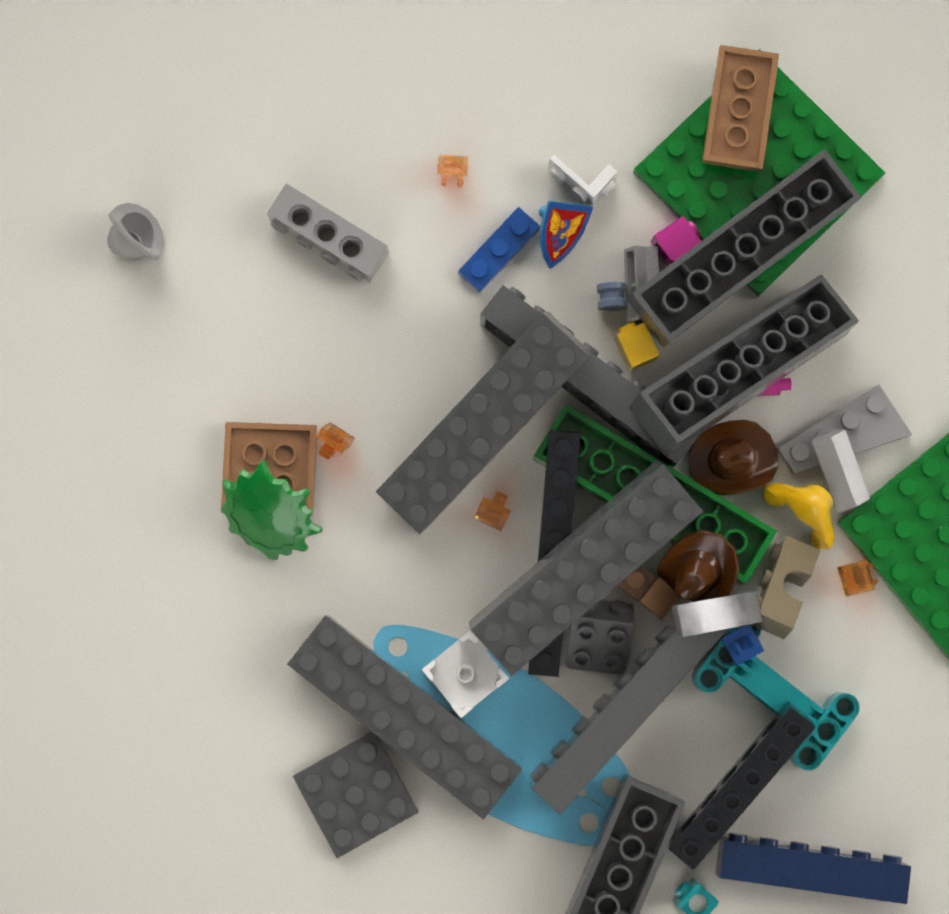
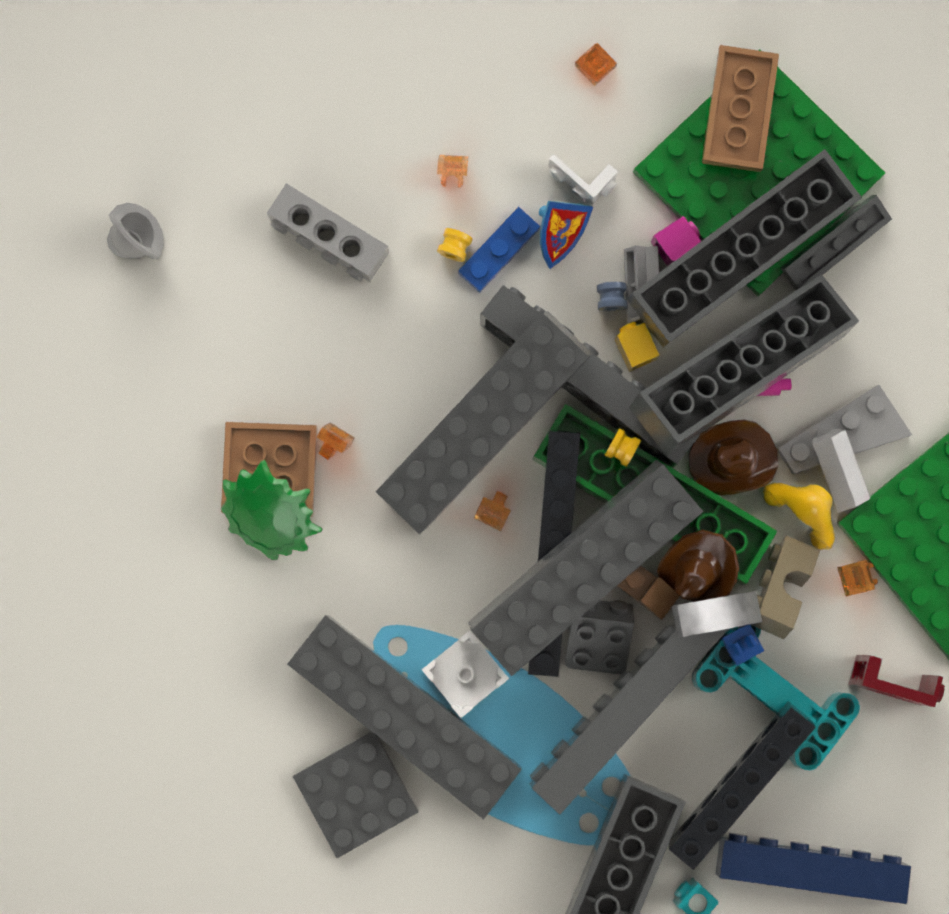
(454, 244): none -> yellow wheel
(595, 64): none -> clear orange tile
(622, 447): none -> yellow wheel
(836, 242): none -> dark grey plate
(865, 675): none -> dark red panel

